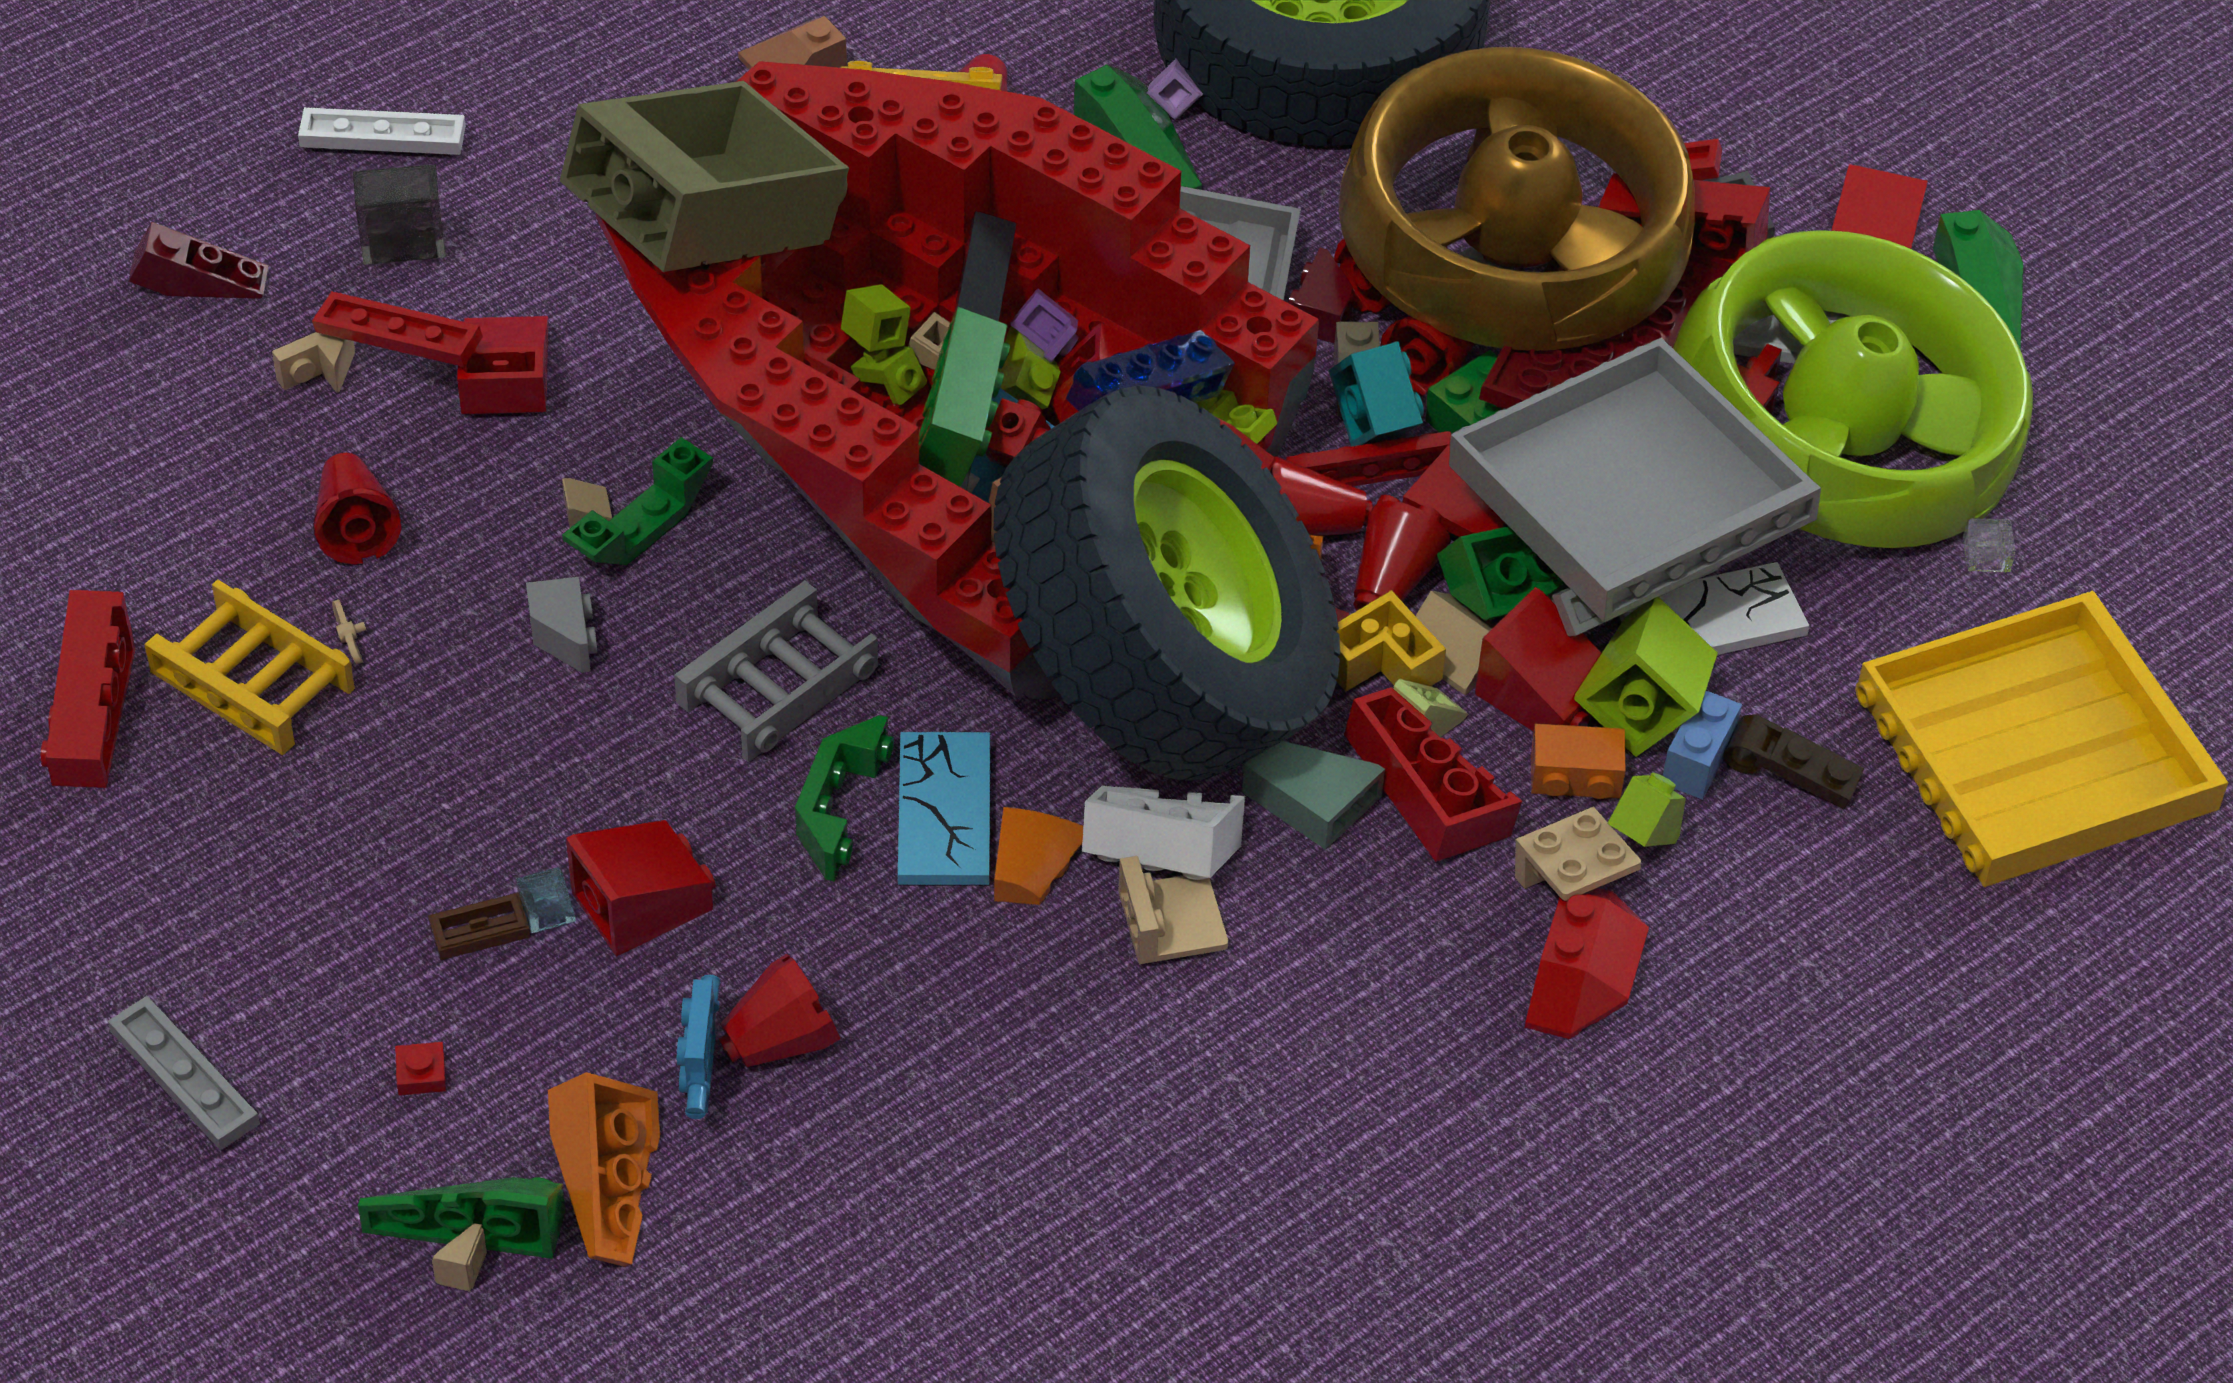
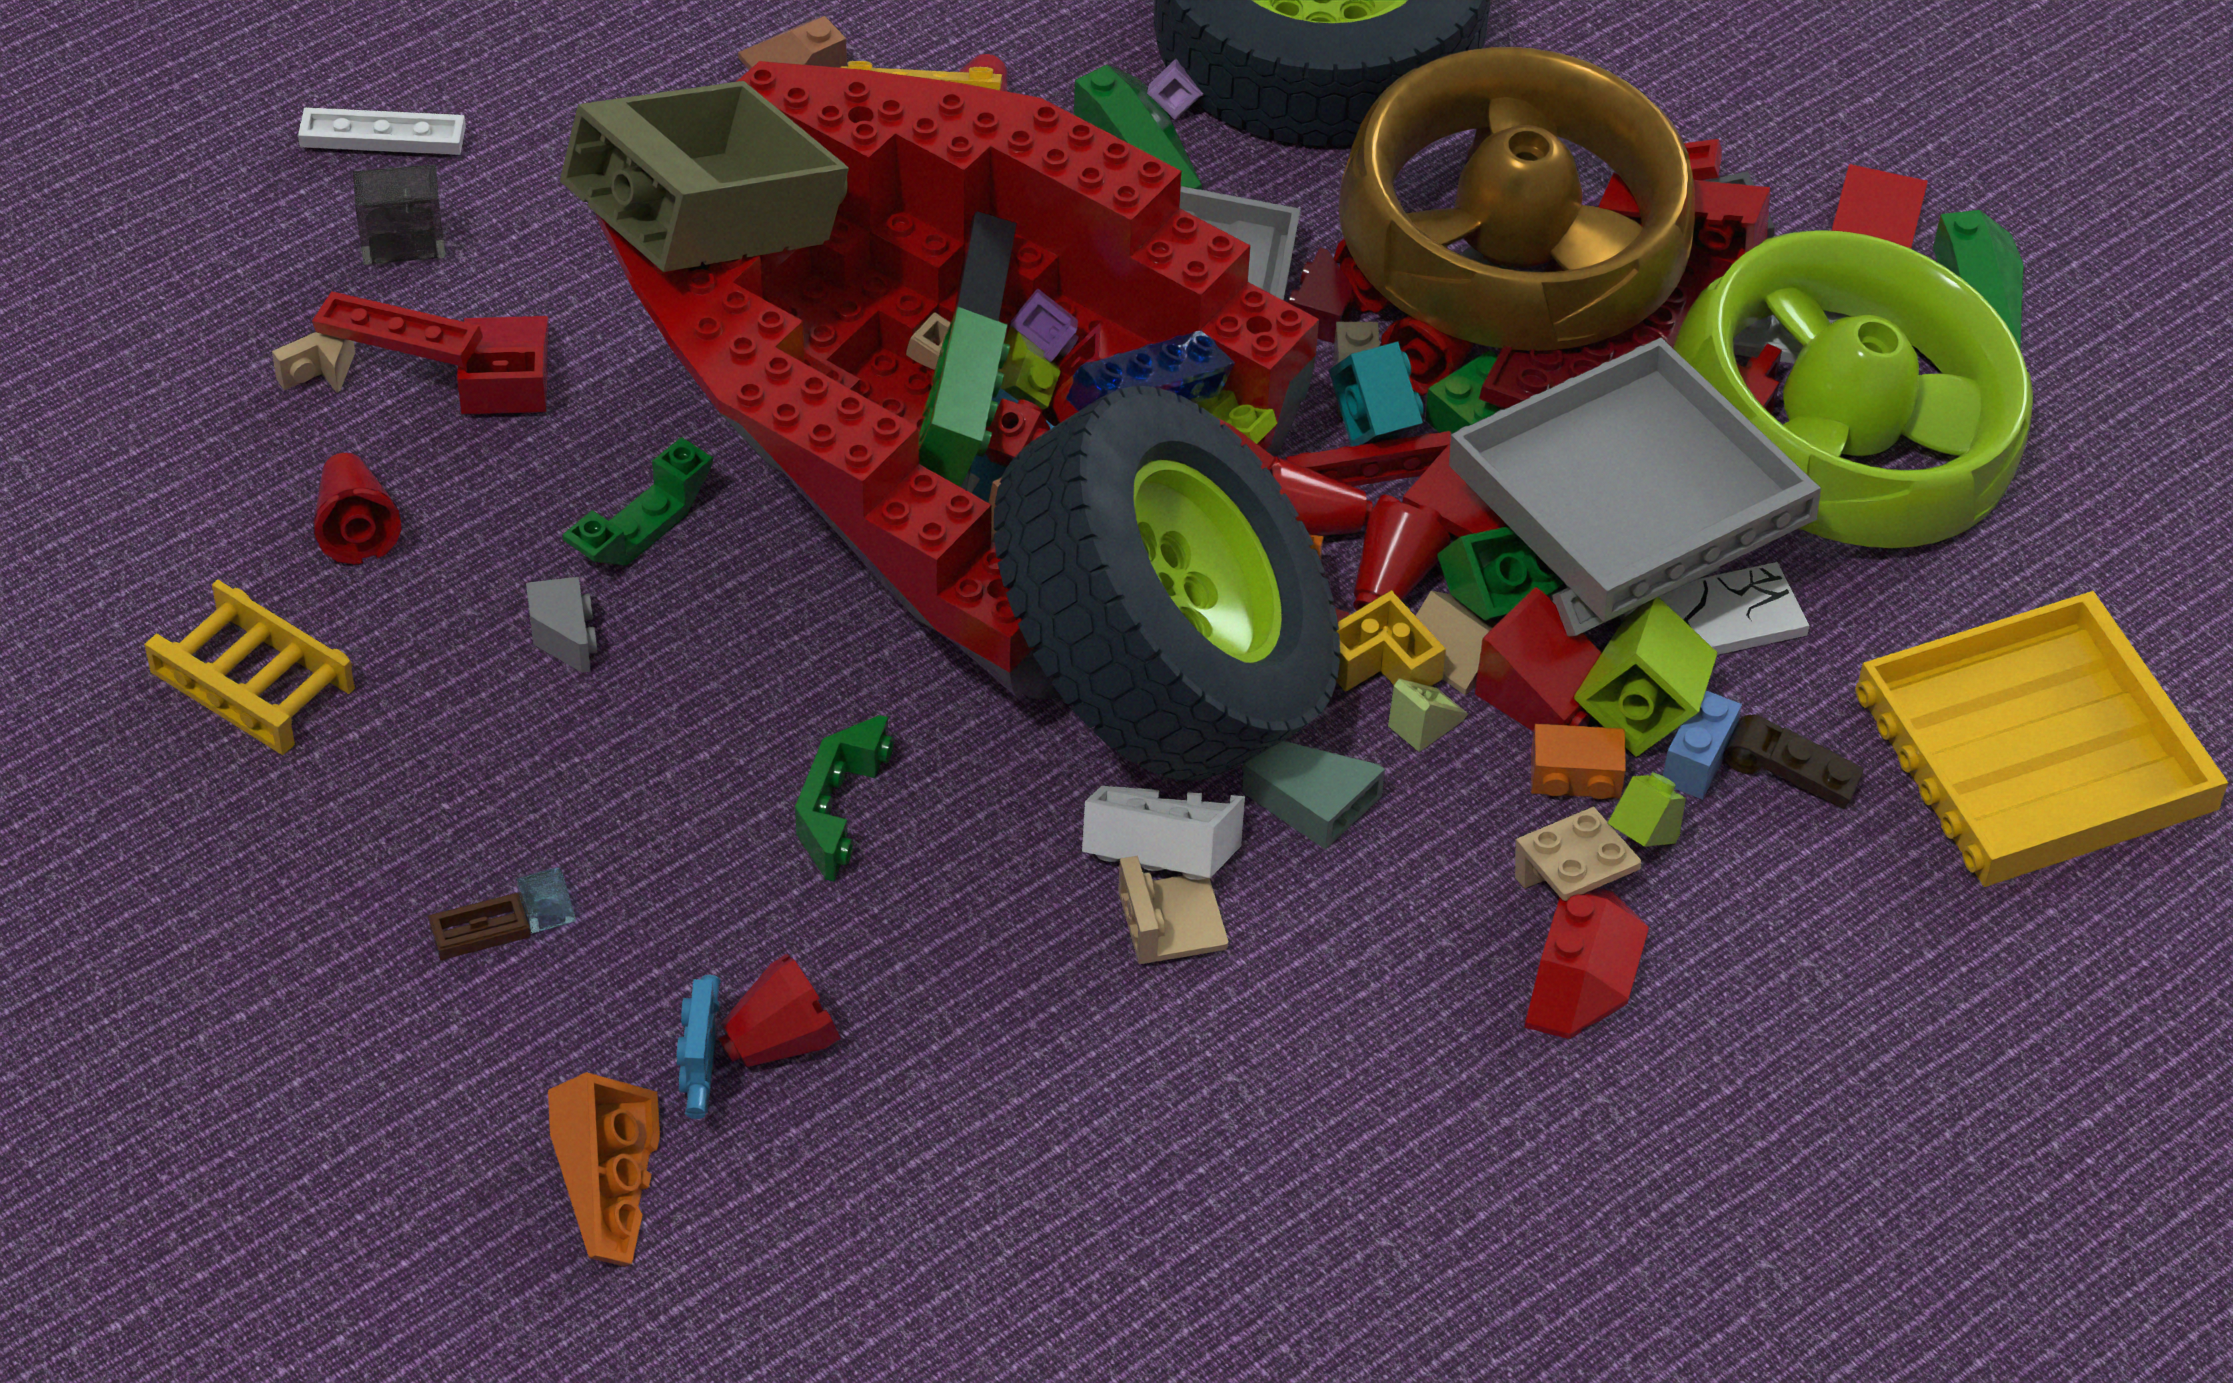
(89, 689): red wedge -> none
(184, 1073): light grey plate -> none
(194, 268): dark red slope -> none
(348, 631): tan piece -> none
(420, 1068): red plate -> none
(461, 1259): tan slope -> none
(514, 1213): green wedge -> none
(582, 498): tan slope -> none
(637, 882): red slope -> none
(765, 636): light grey fence -> none
(875, 318): lime brick -> none
(895, 369): lime bracket -> none
(944, 808): medium azure tile -> none
(1032, 854): orange slope -> none
(1427, 779): red wedge -> none
(1989, 545): clear slope -> none

